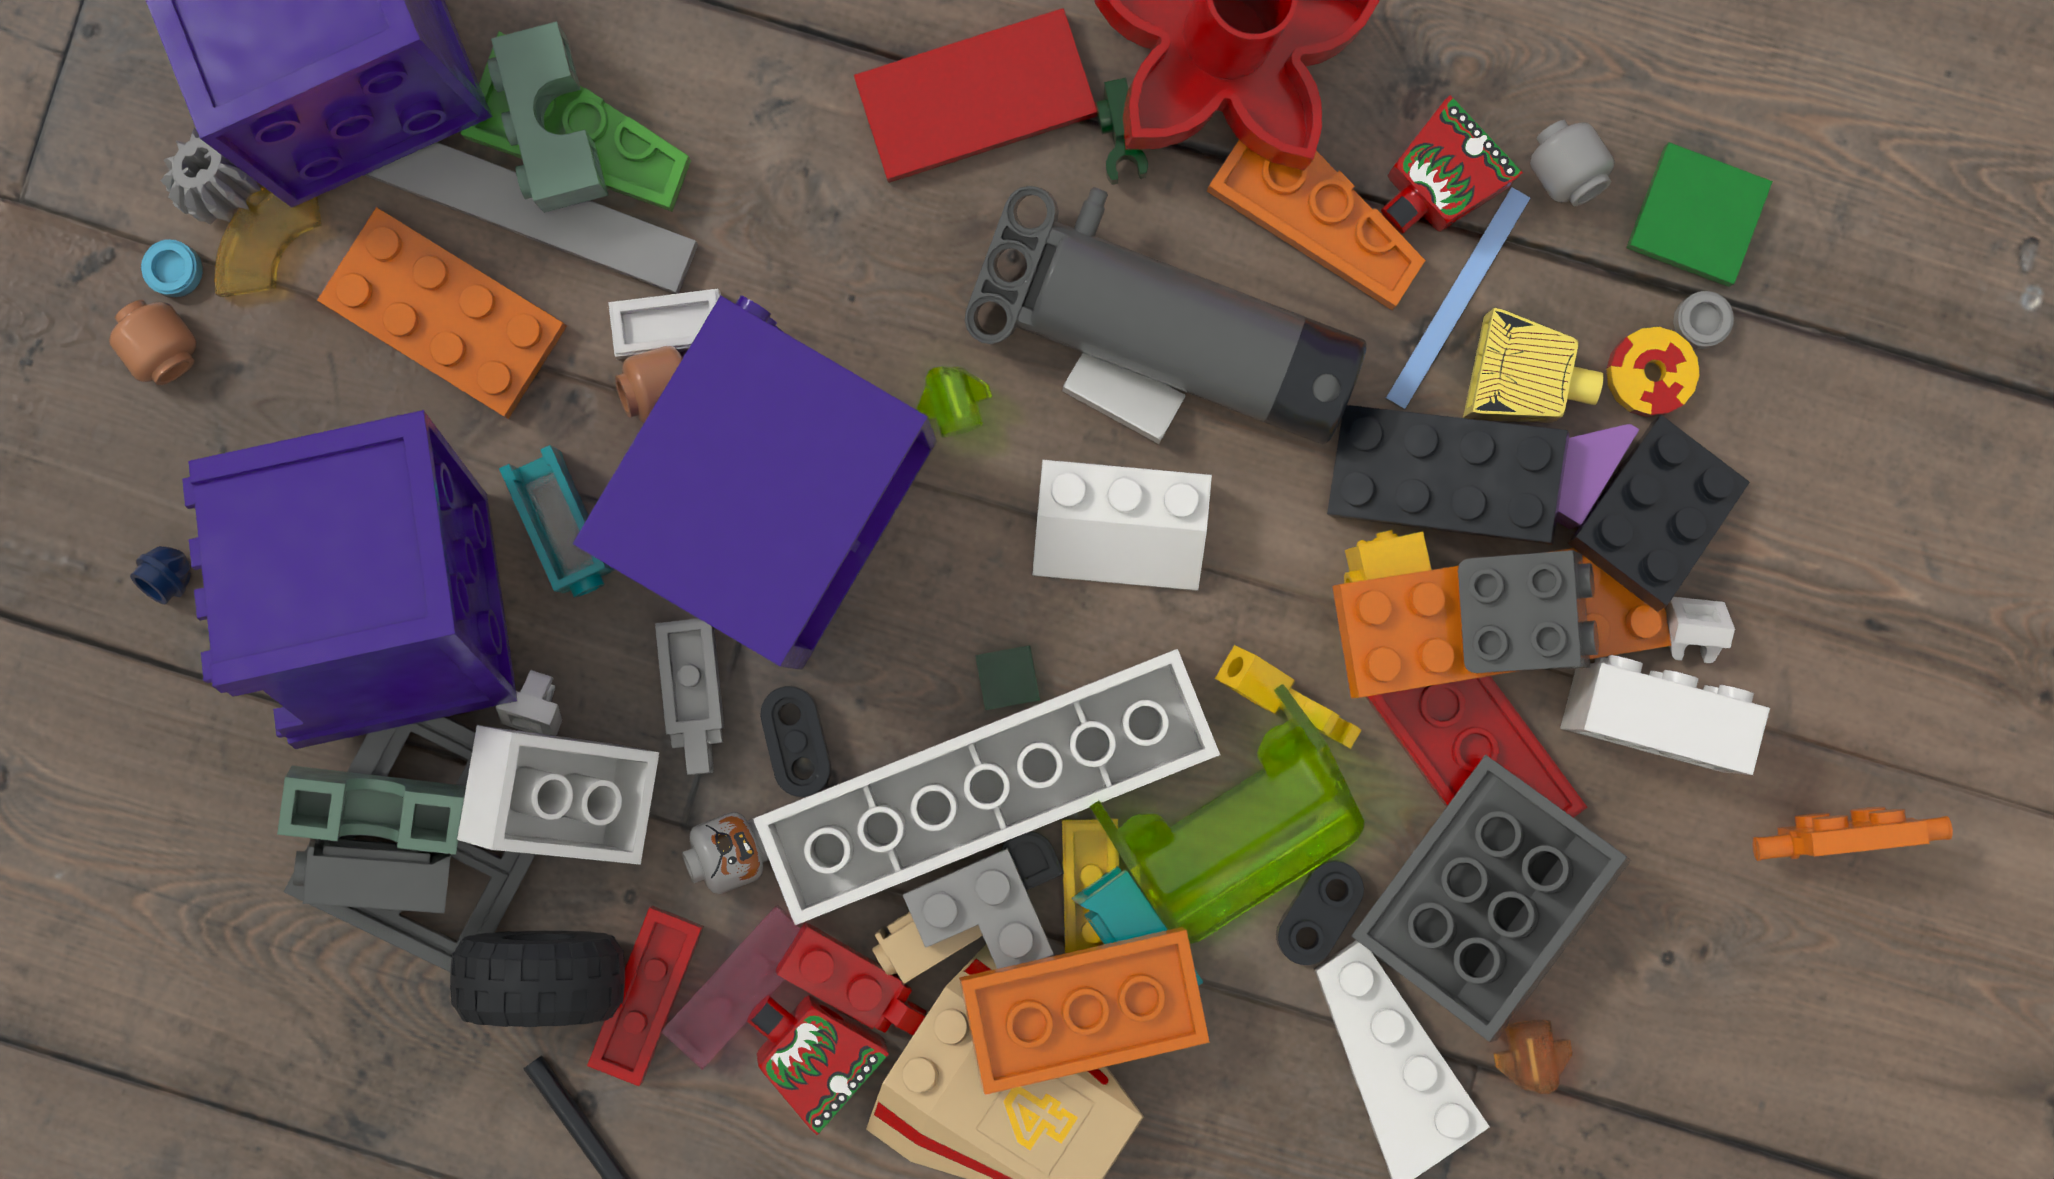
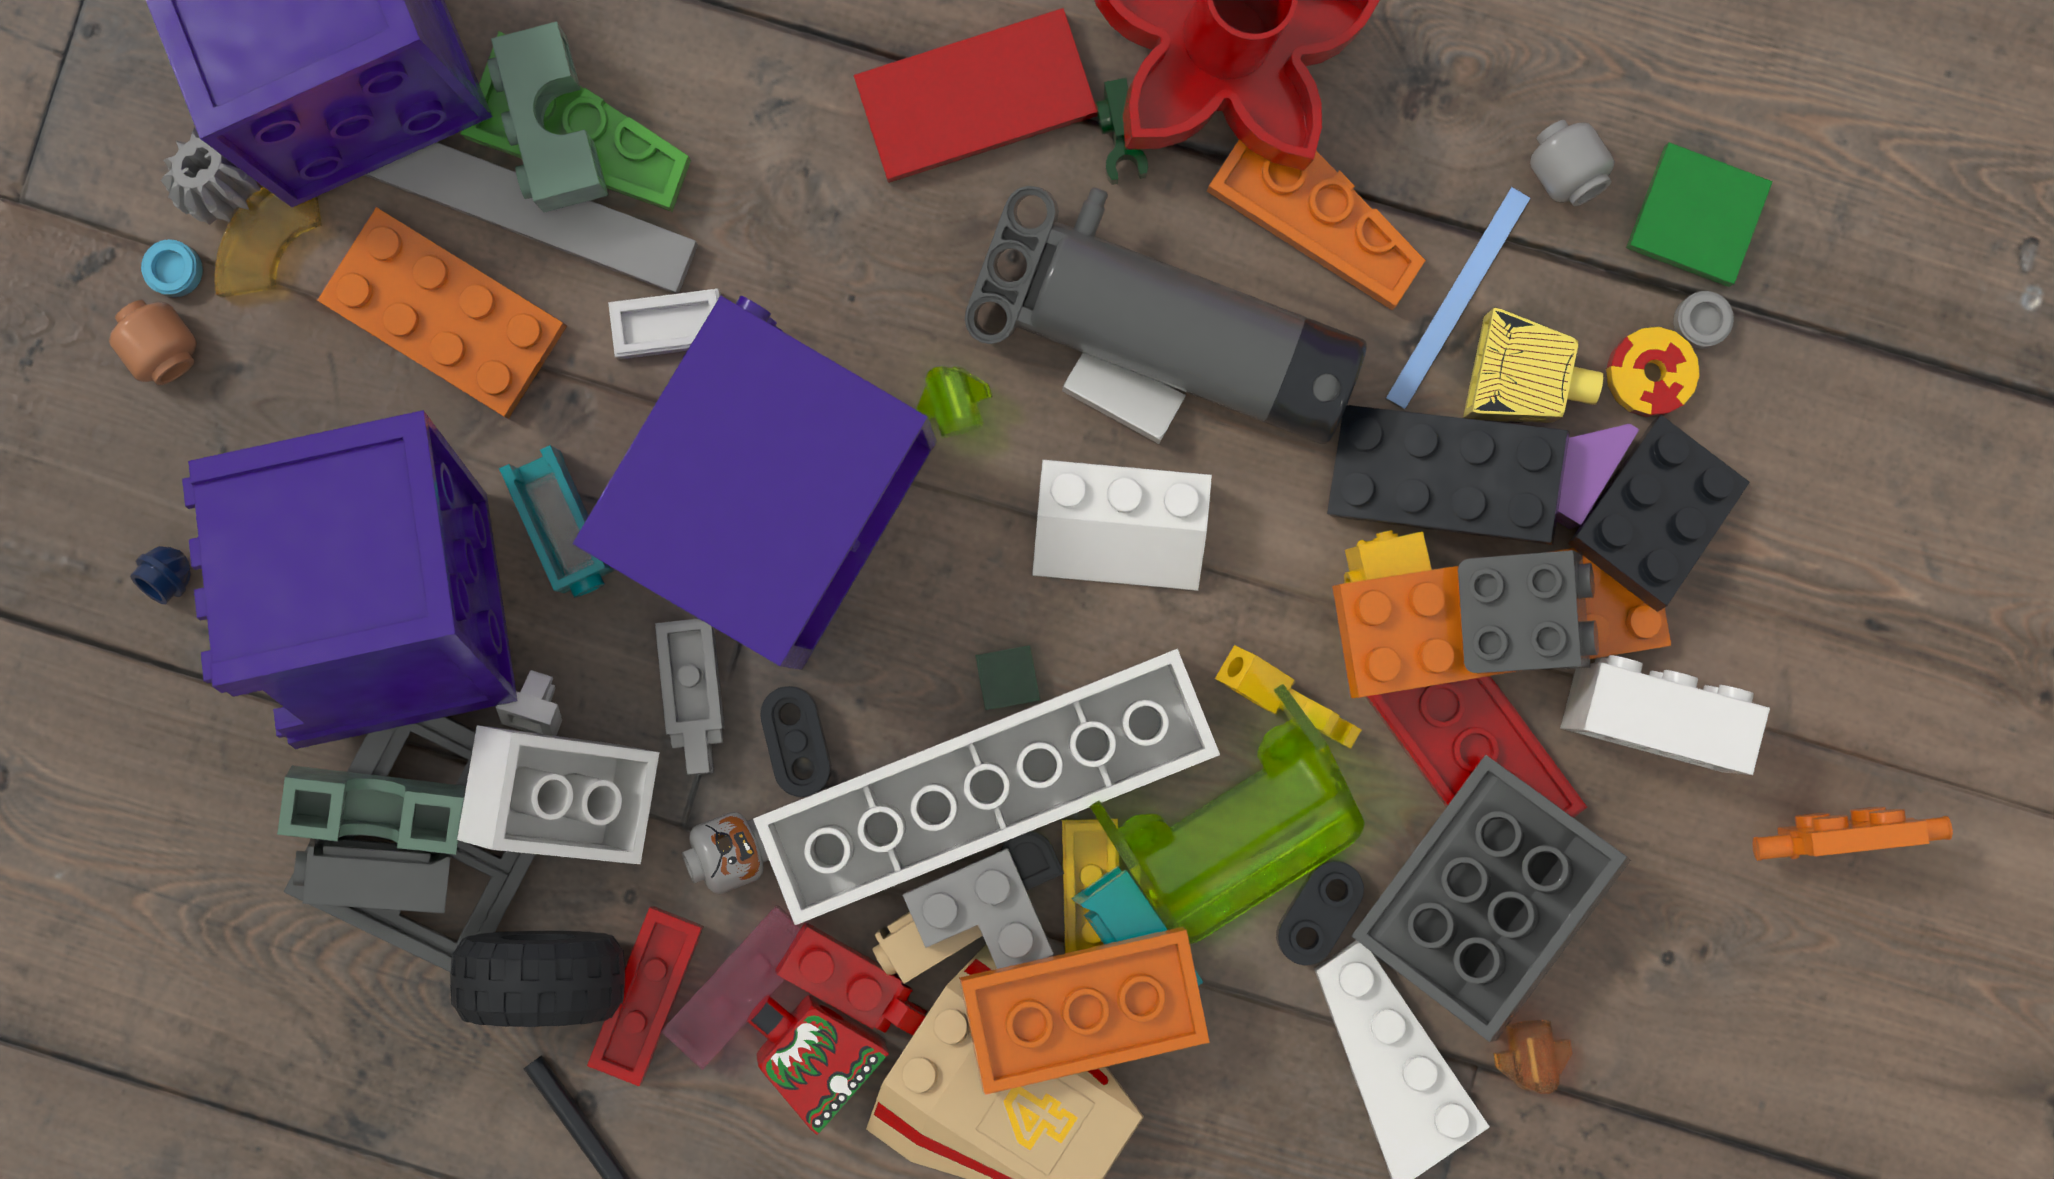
(645, 379): nougat head -> none
(1447, 171): torso -> none
(1701, 624): white tile -> none

